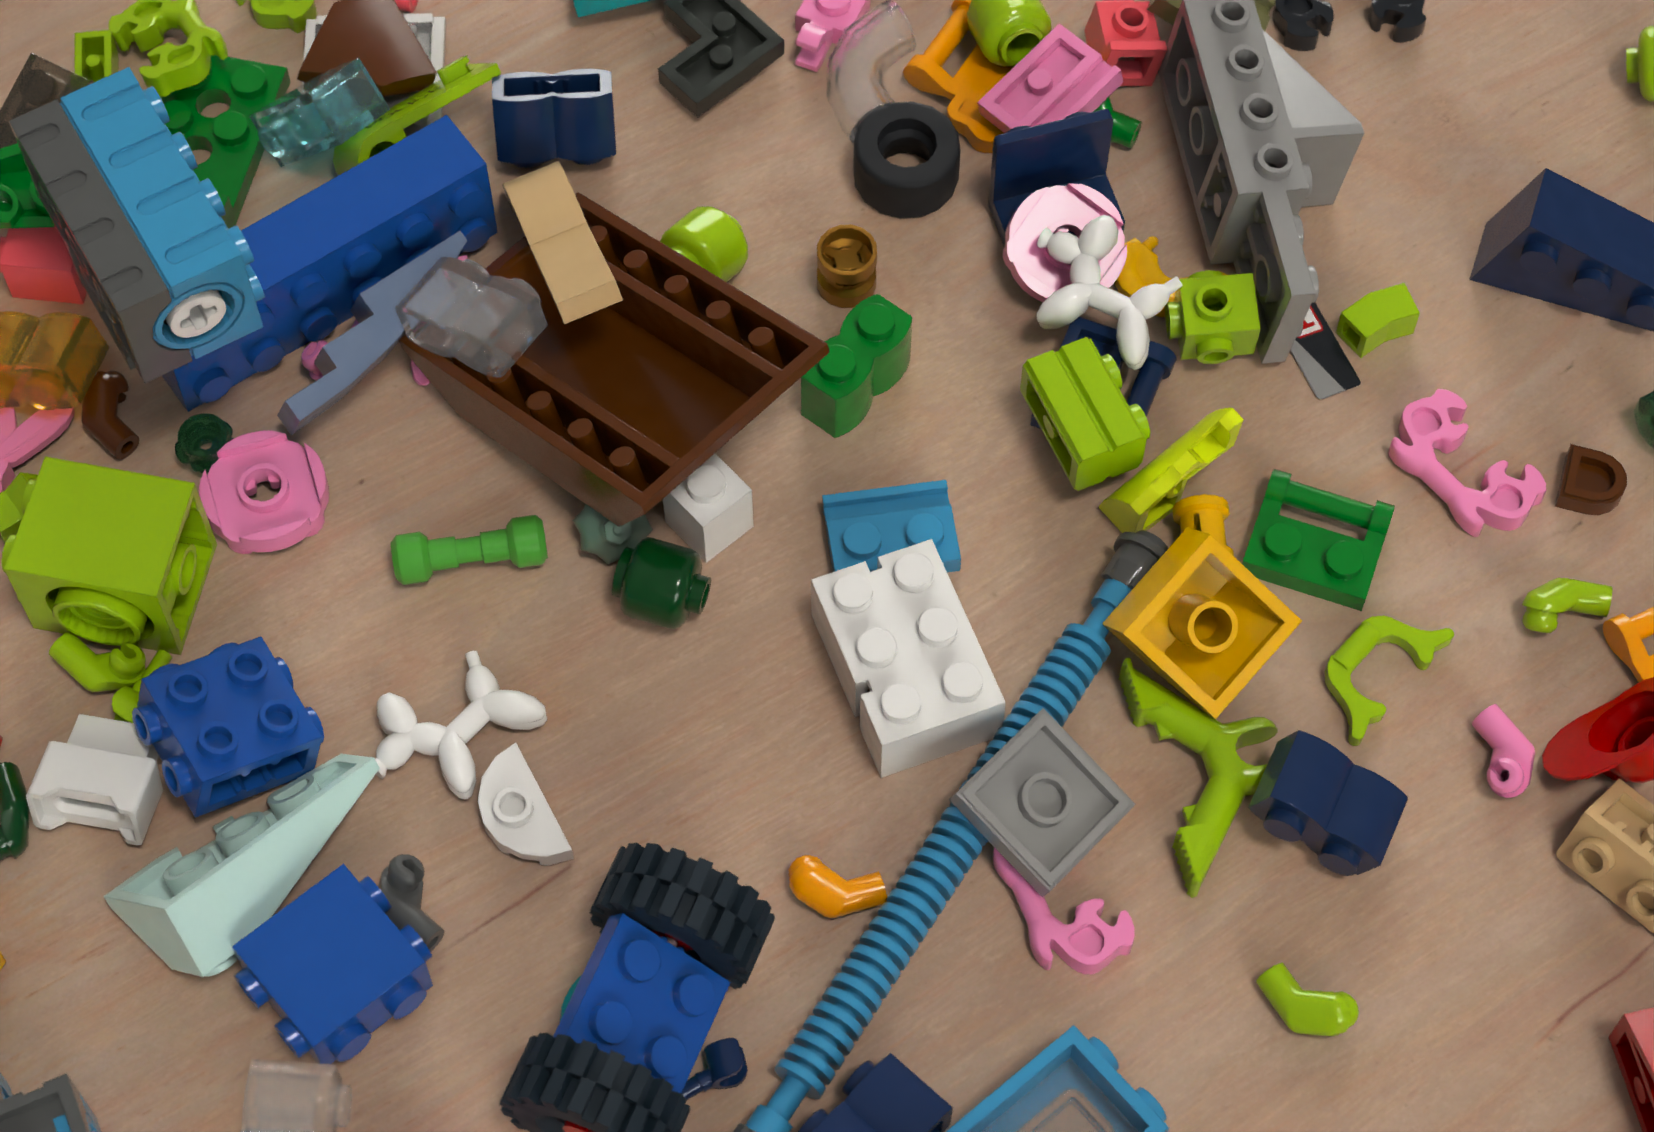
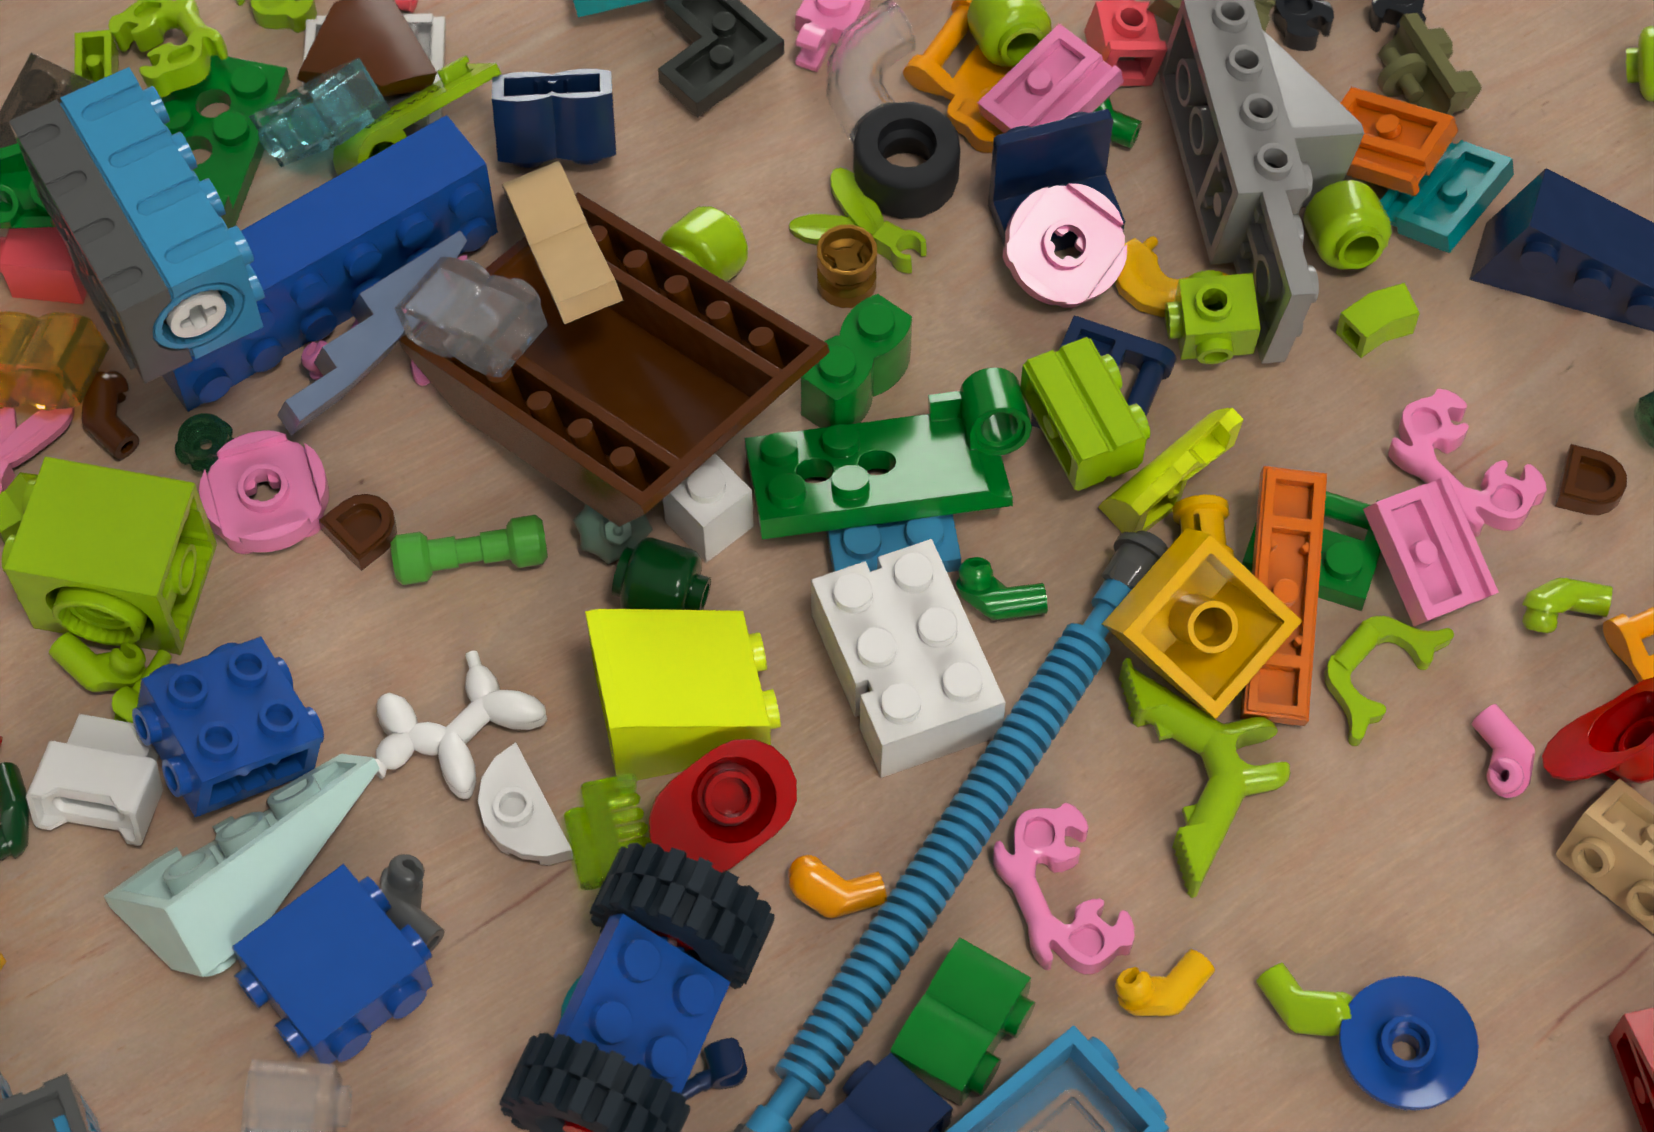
(361, 528): none -> reddish brown tile
(593, 829): none -> clear neon green piece
(677, 685): none -> neon yellow slope
(725, 803): none -> red piece
(865, 214): none -> lime piece
(934, 462): none -> green hinge
(963, 1021): none -> green brick
(993, 598): none -> green arm
(1042, 802): light grey plate -> none
(1086, 291): white piece -> none
(1163, 995): none -> yellow arm
(1289, 566): none -> orange plate
(1322, 357): sticker -> none
(1328, 803): dark blue brick -> none
(1347, 225): none -> lime head
(1398, 140): none -> orange plate
(1421, 69): none -> olive hips
(1429, 1021): none -> blue dish
(1430, 550): none -> bright pink plate
(1450, 196): none -> teal plate

